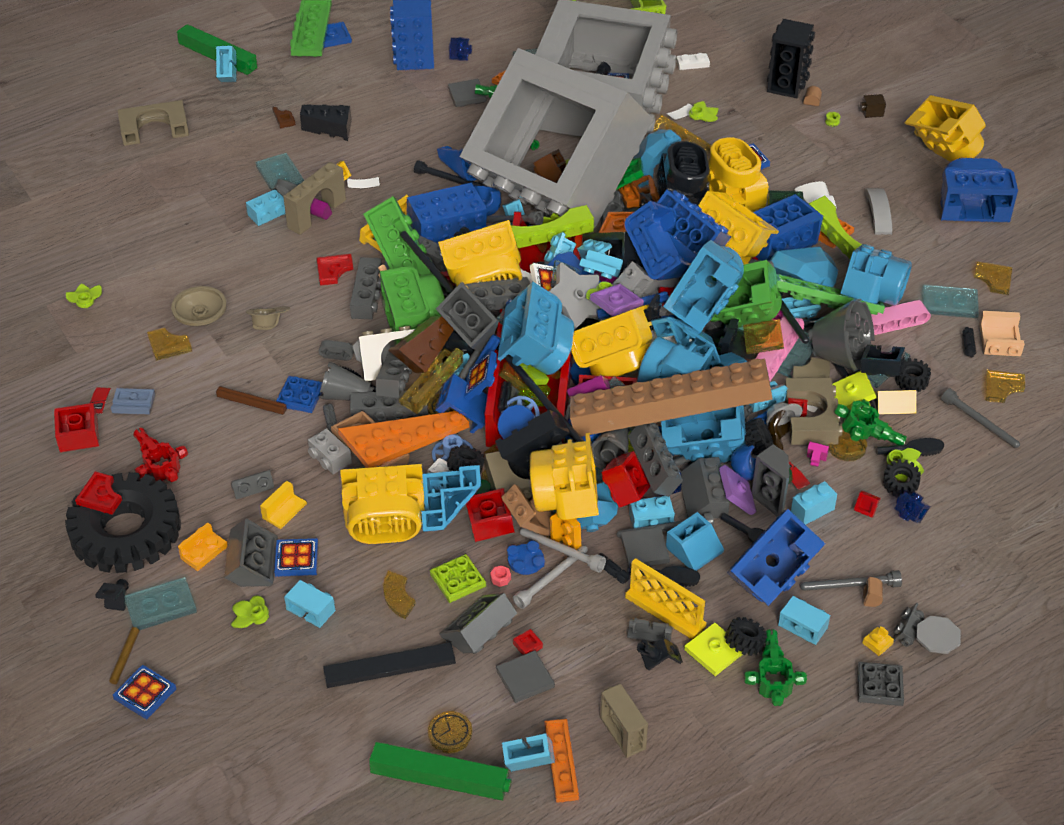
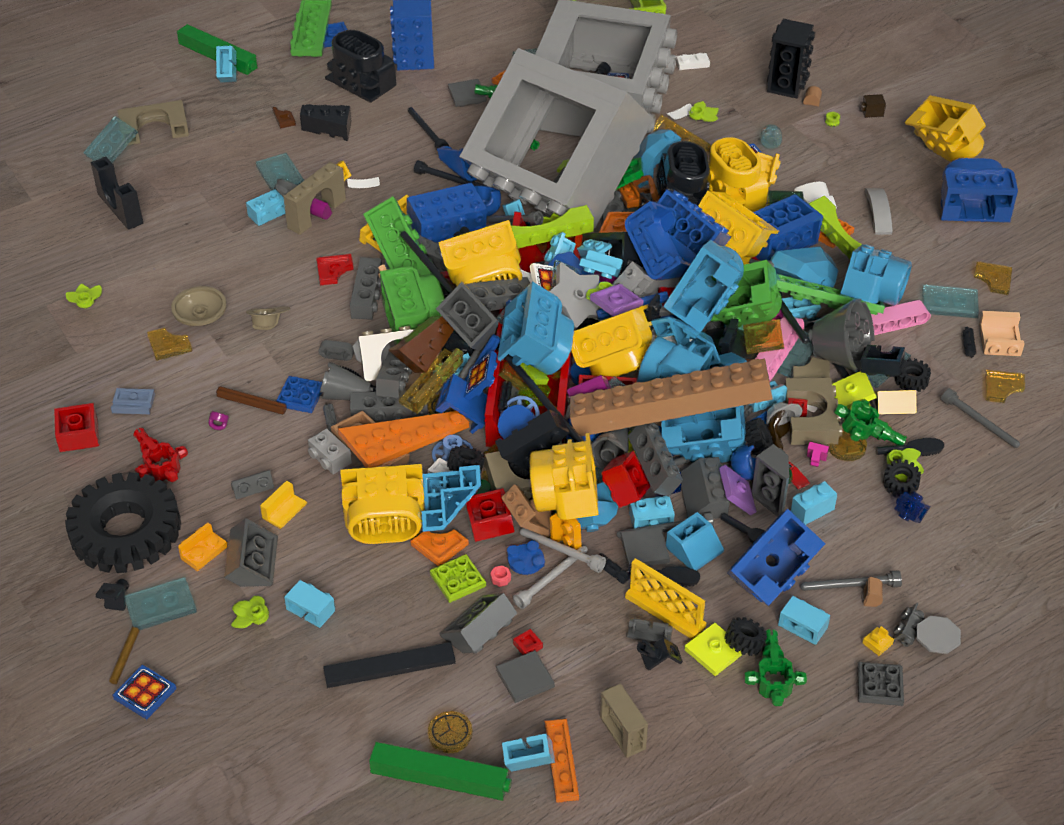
(99, 398): red sticker -> none
(99, 494): red tile -> none
(111, 140): none -> clear light blue tile
(120, 199): none -> black arch
(219, 417): none -> magenta tile
(296, 557): tile -> none
(361, 65): none -> black brick
(396, 596): clear yellow tile -> none
(438, 142): none -> black piece
(439, 547): none -> orange tile
(459, 49): clear blue brick -> none
(550, 166): reddish brown wedge -> none
(769, 166): none -> yellow bracket
(771, 136): none -> clear light blue head
(867, 504): red tile -> none

